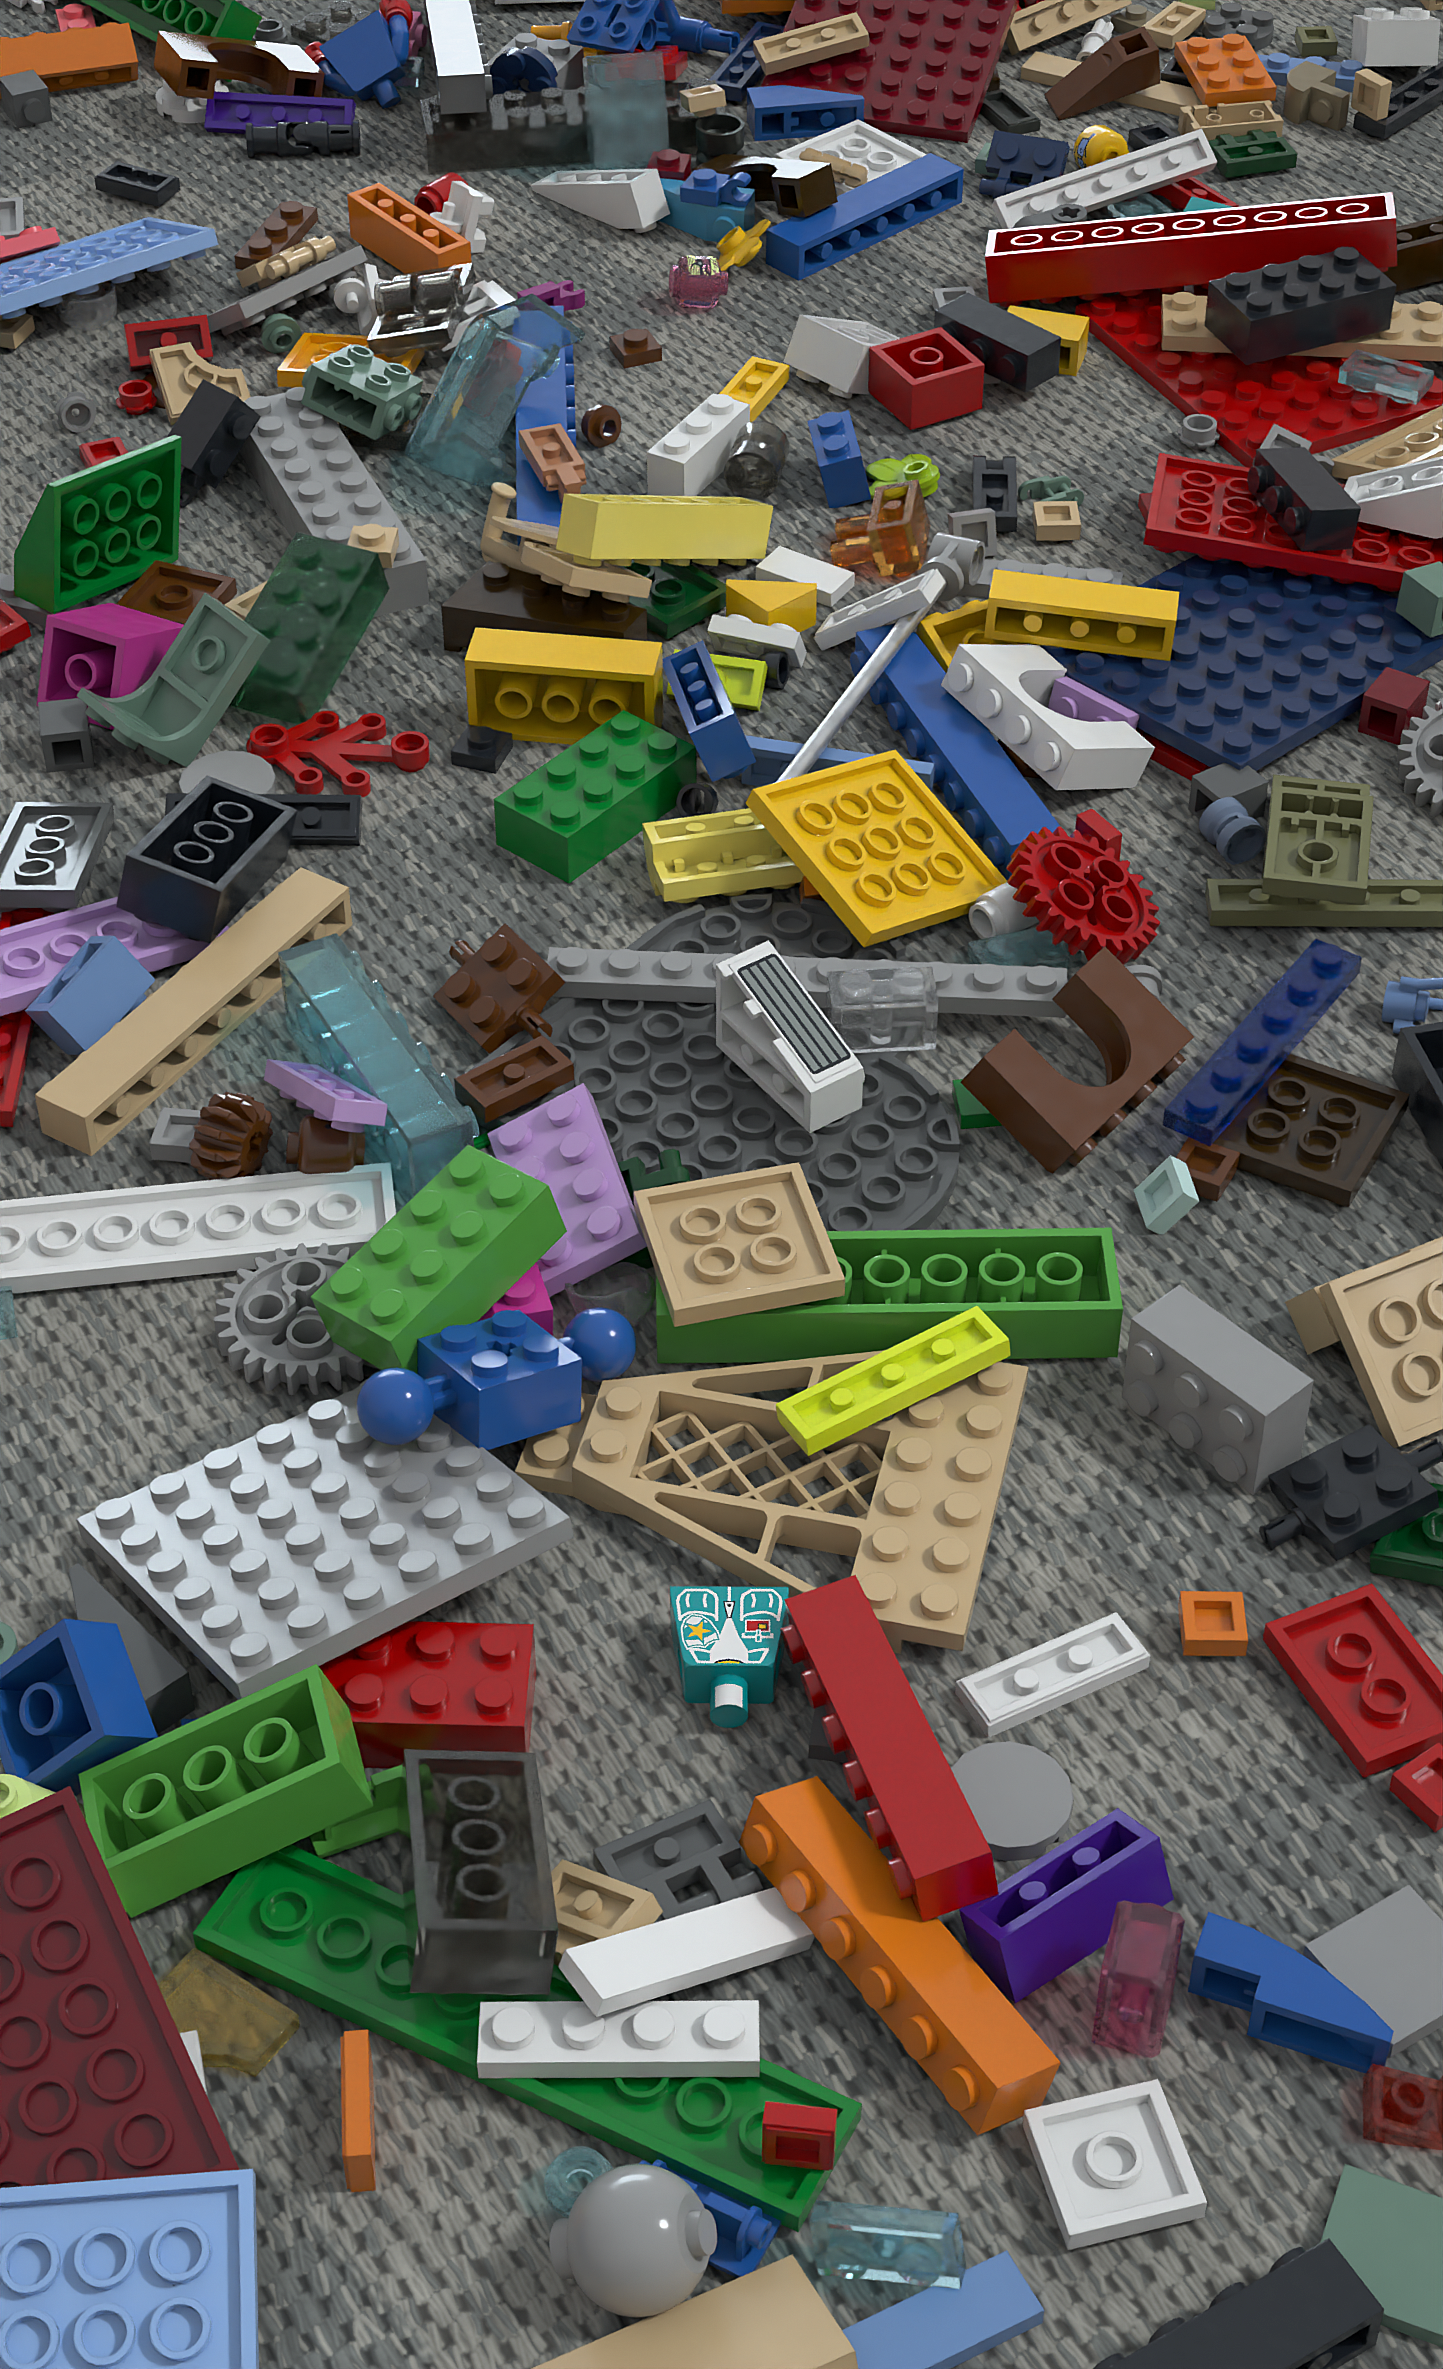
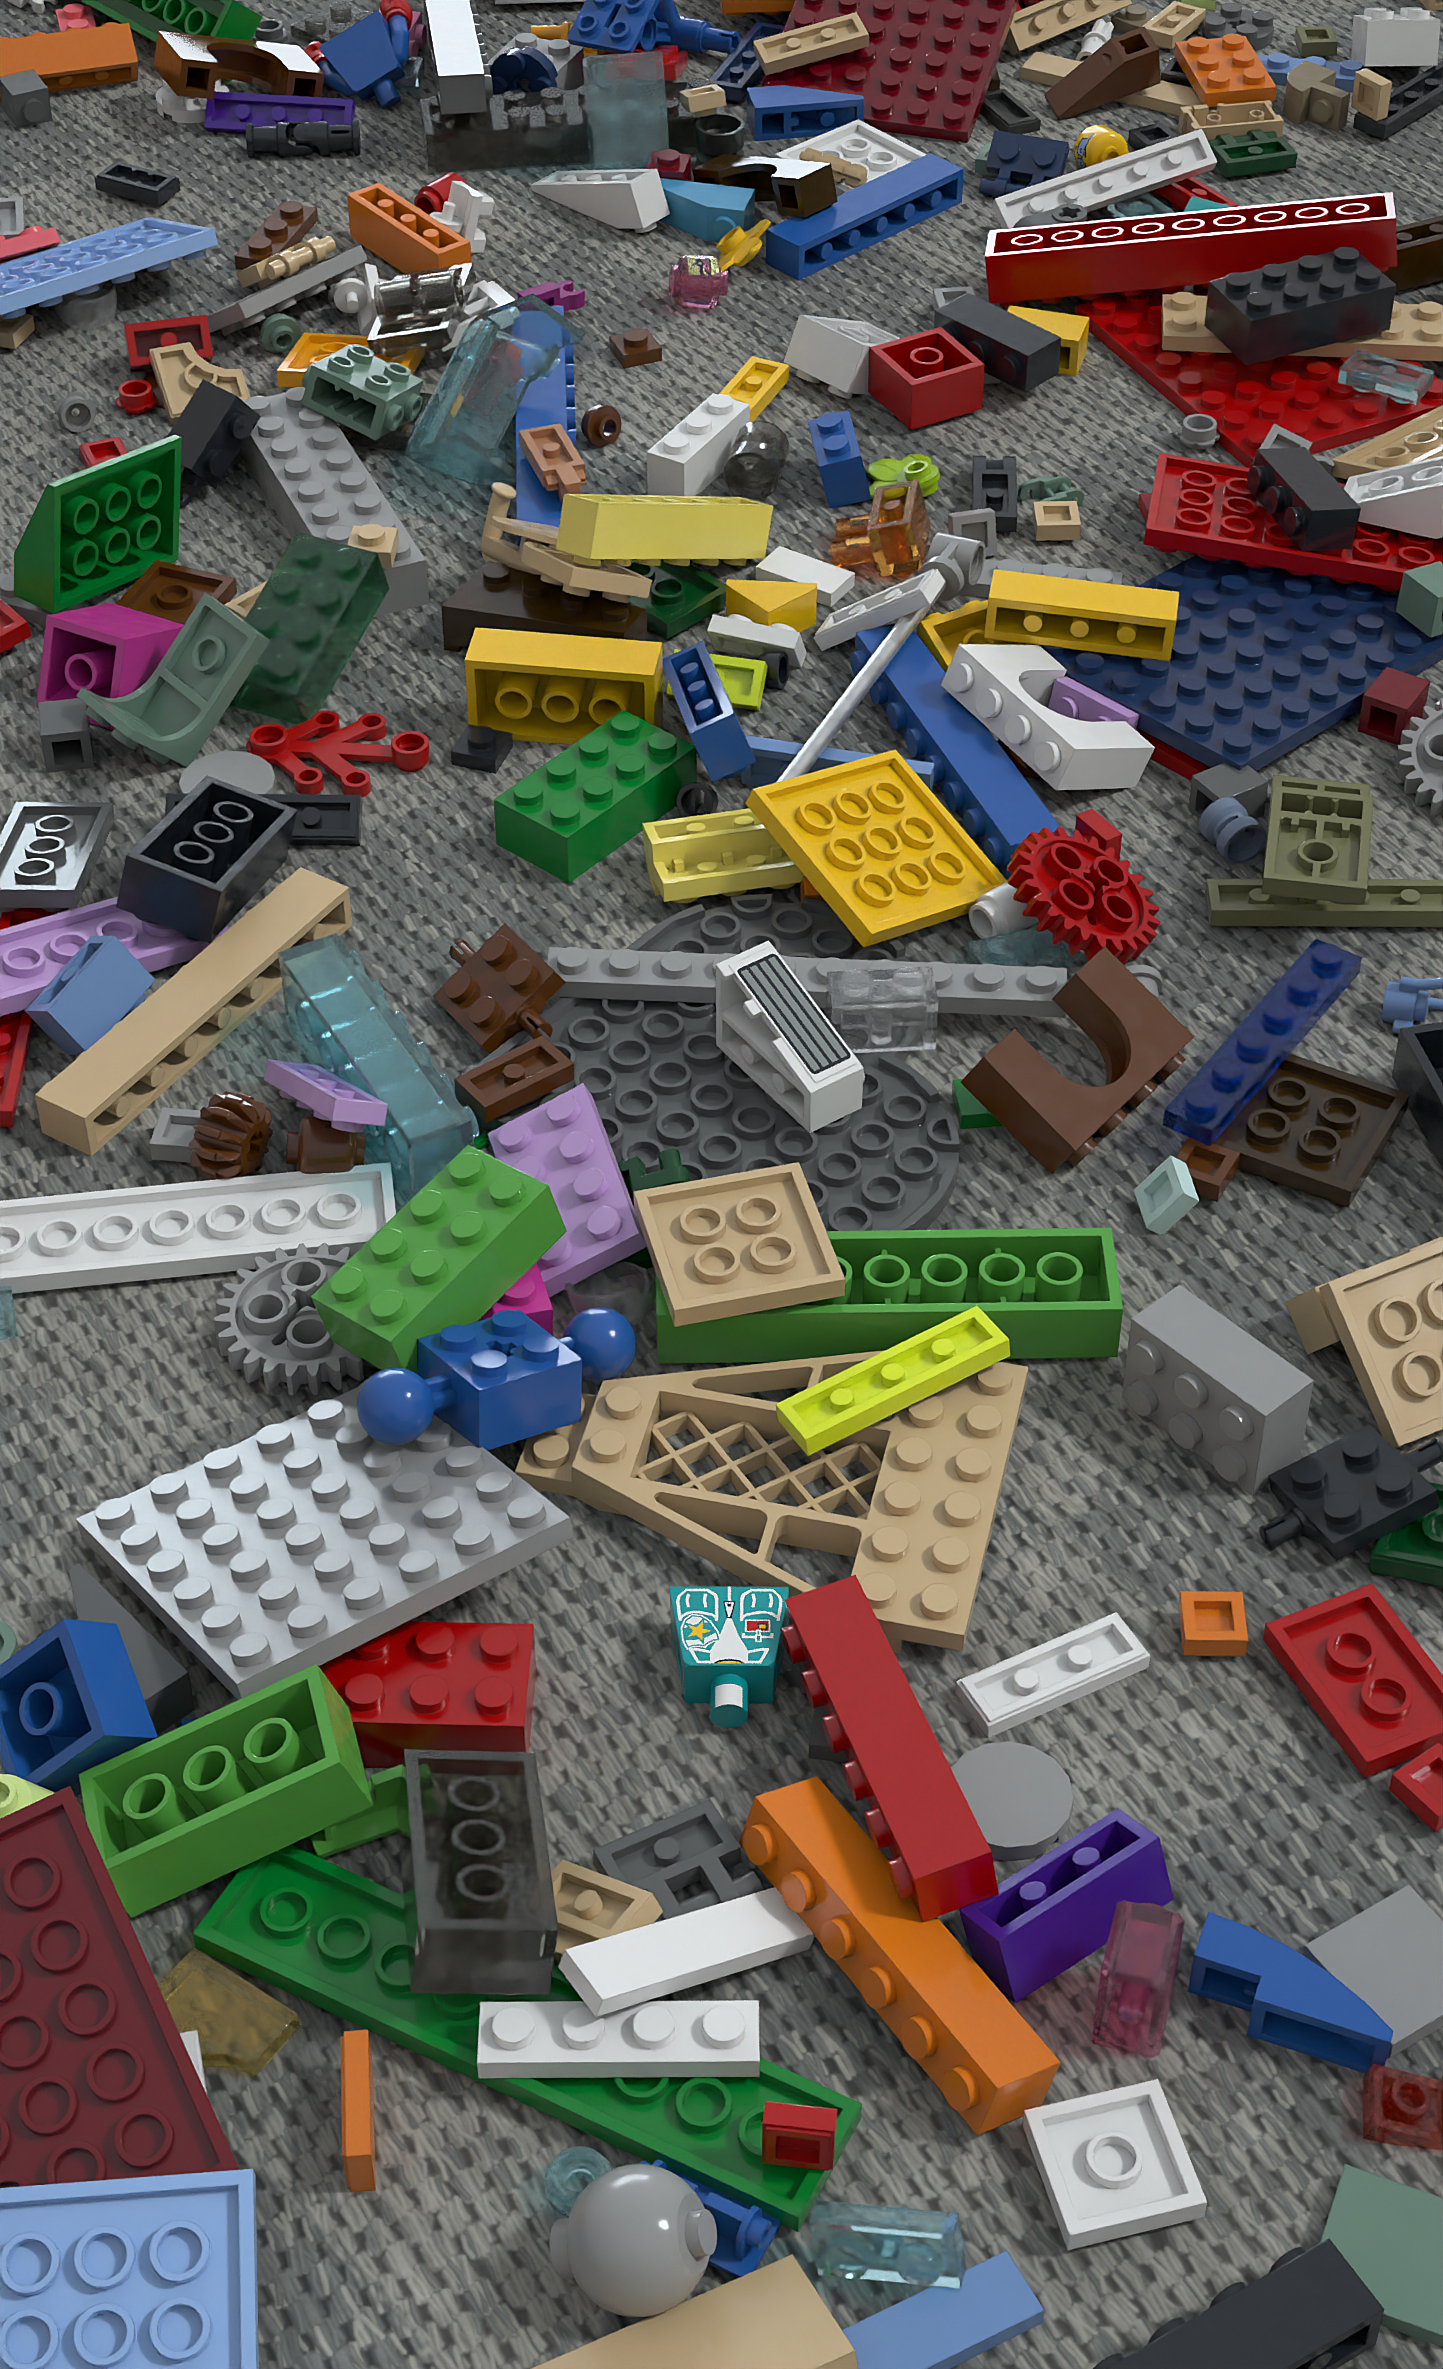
(711, 188): blue plate -> none

